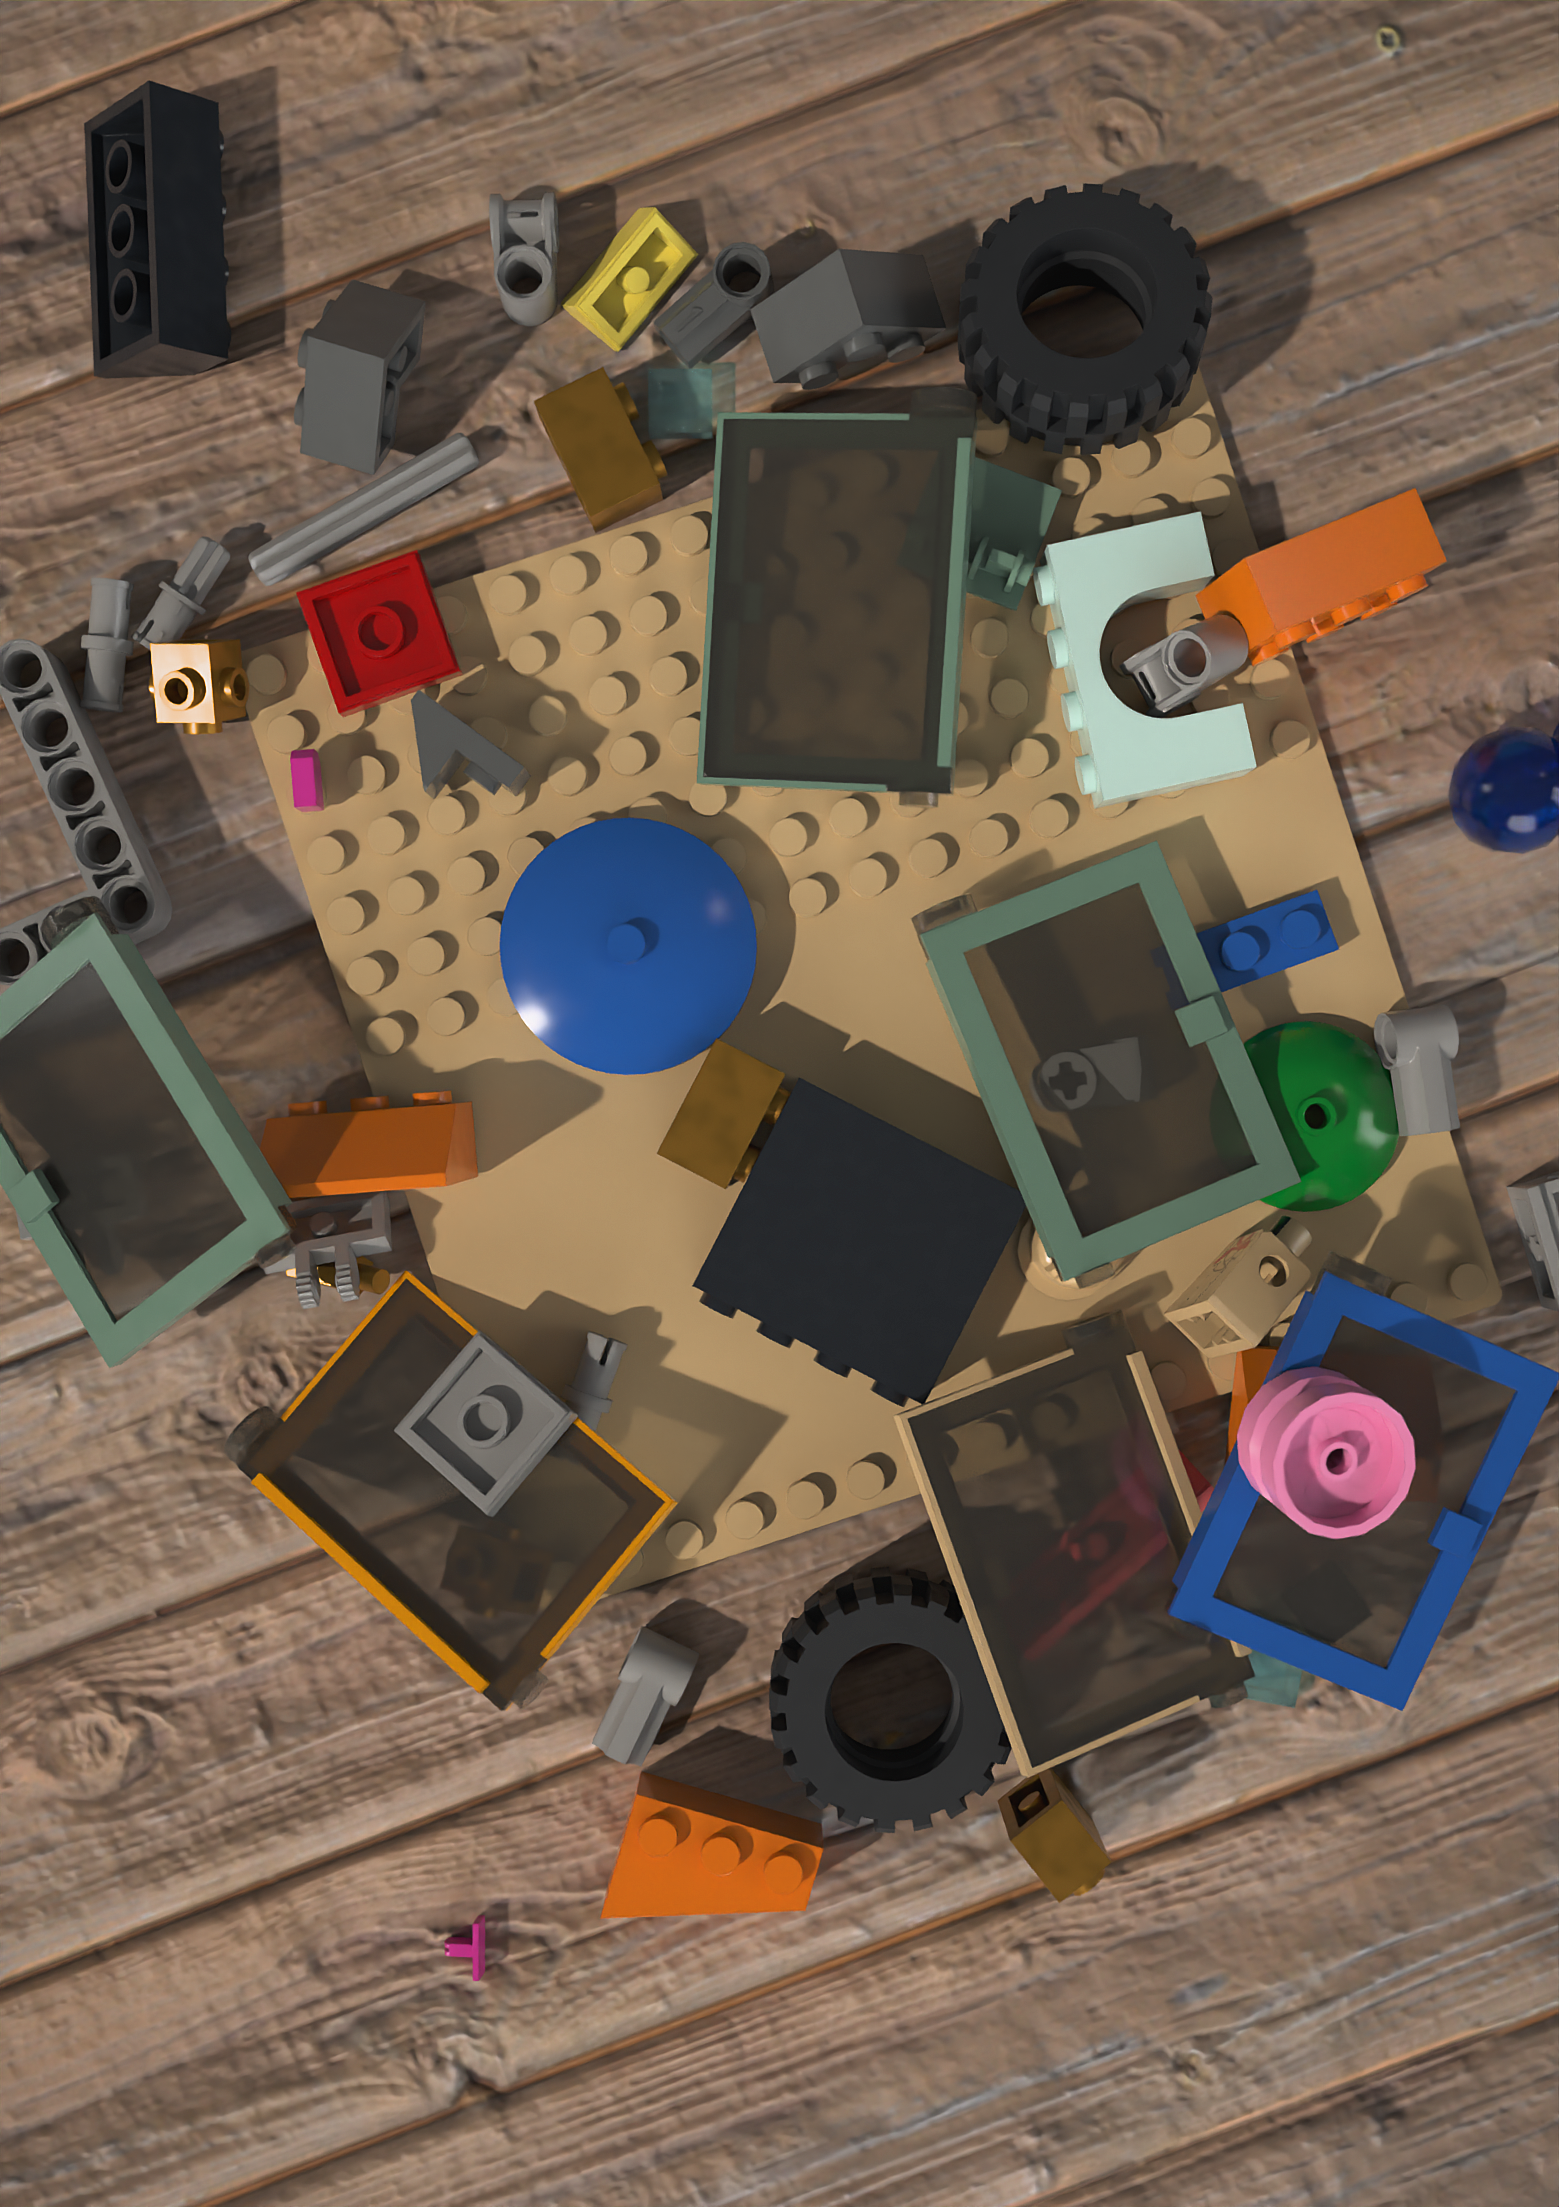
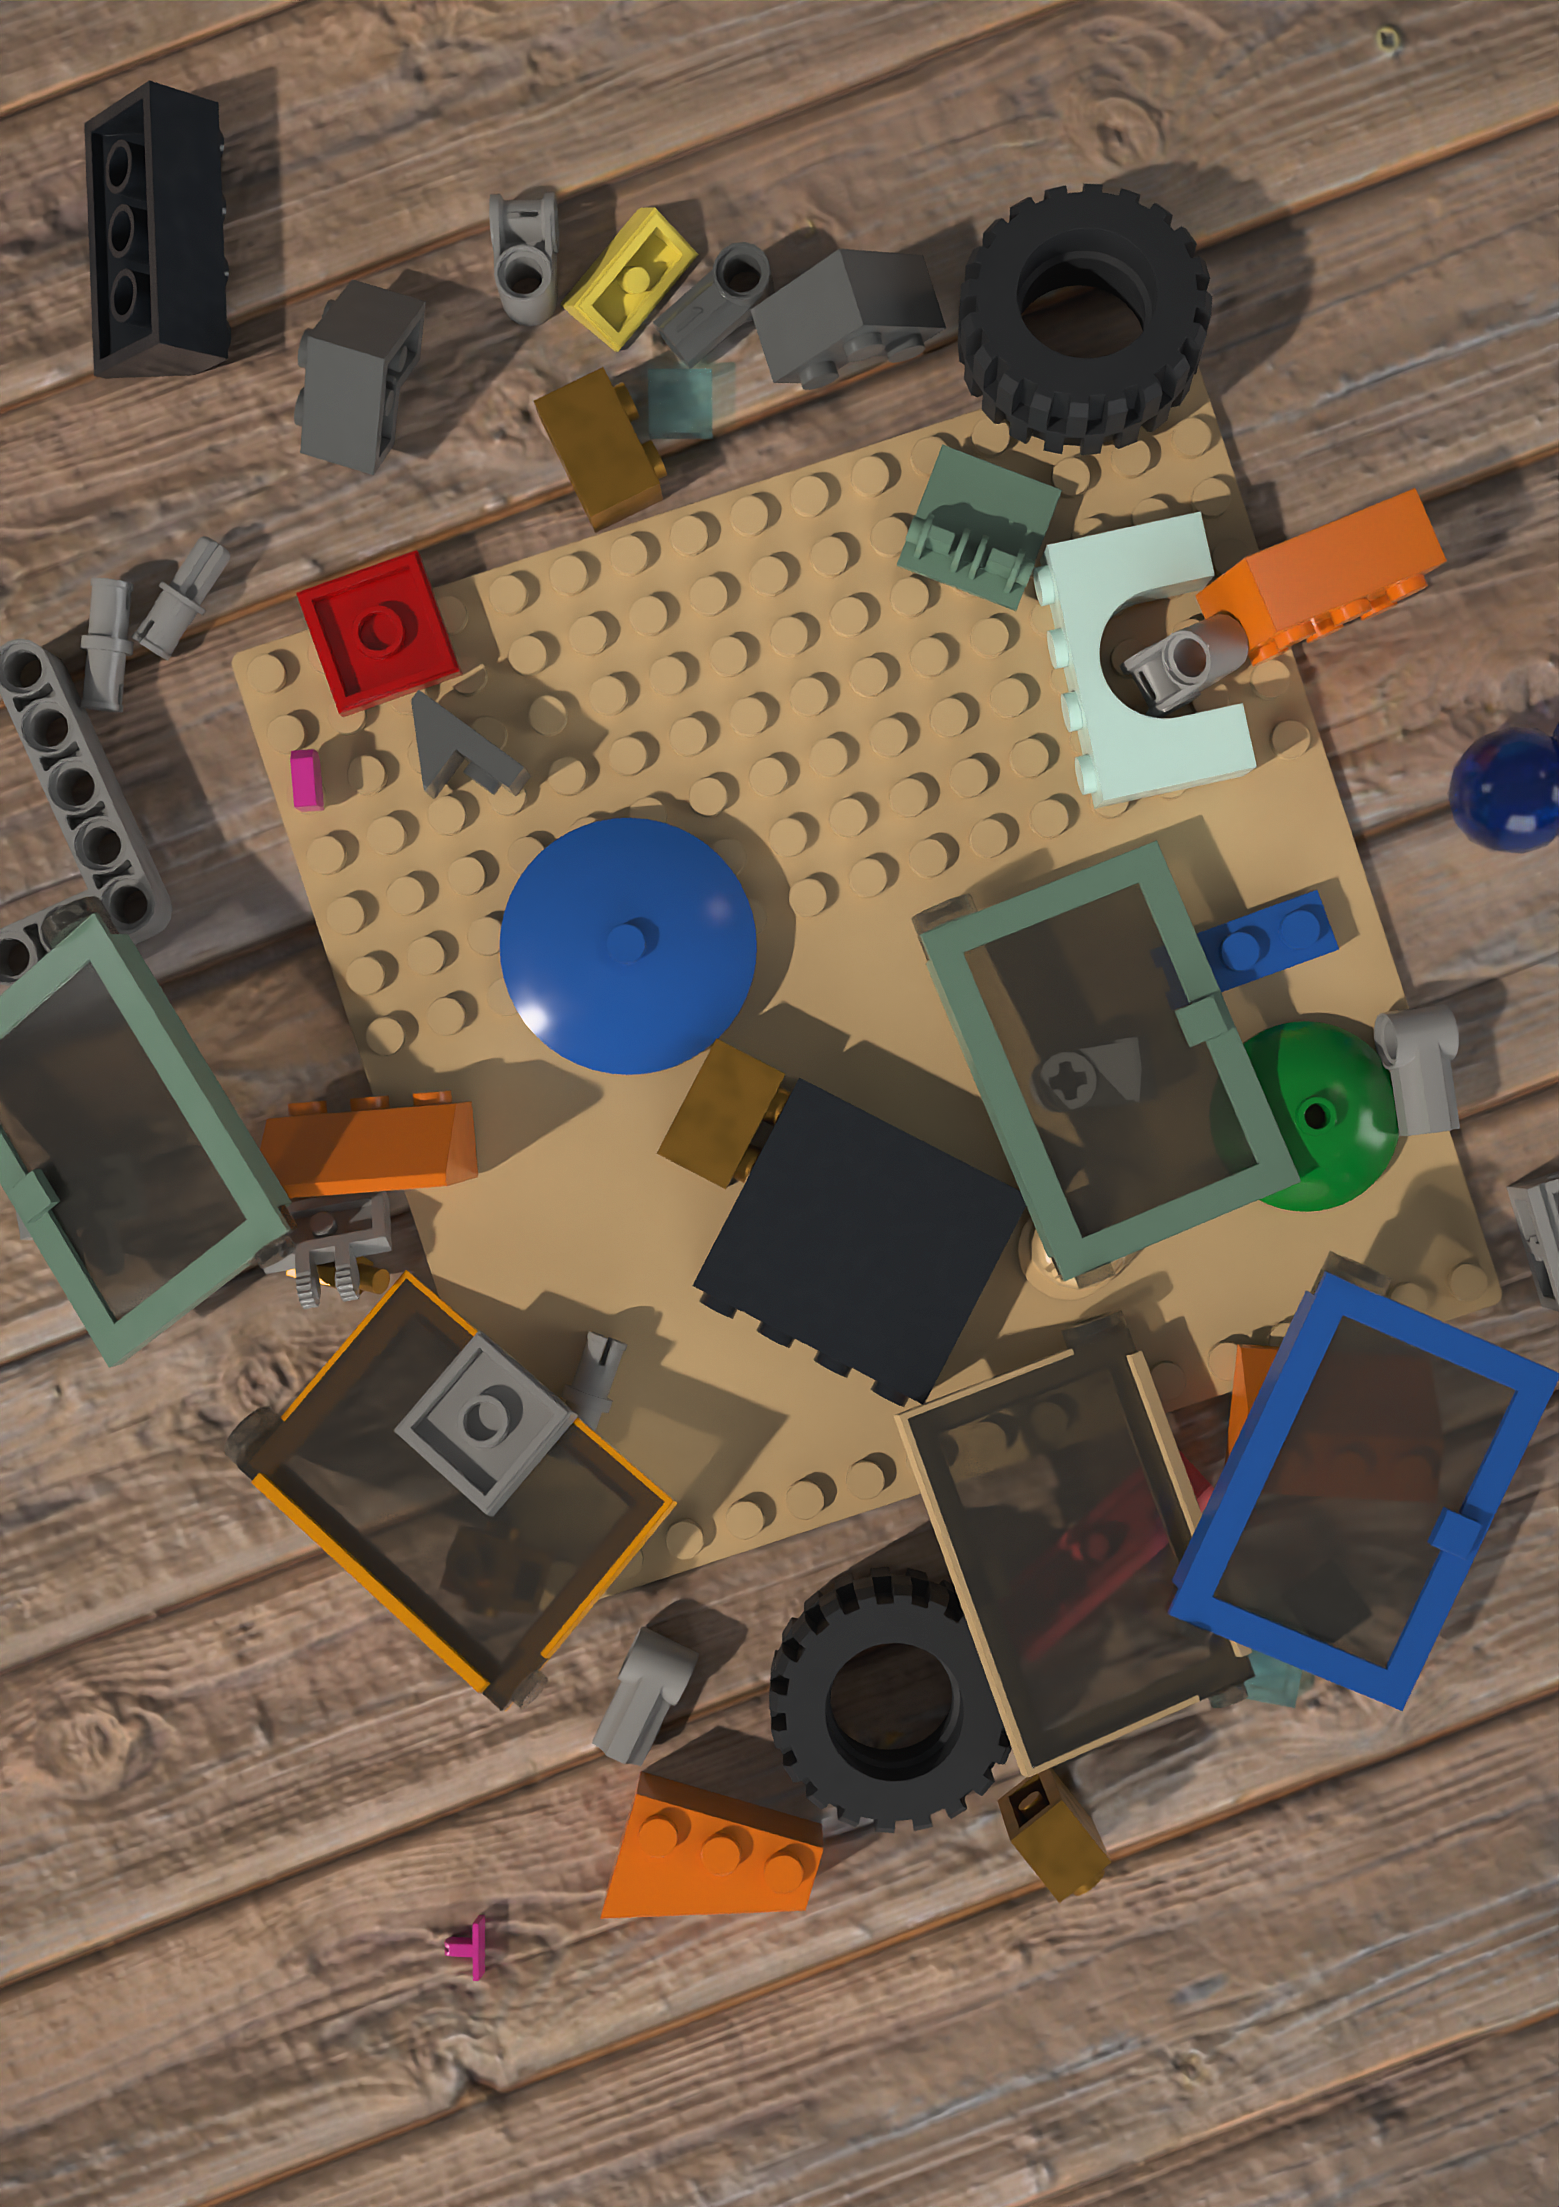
(198, 683): pearl gold brick -> none
(363, 509): light grey axle -> none
(839, 599): clear smoke door -> none
(1244, 1290): tan torso -> none
(1326, 1452): bright pink wheel -> none

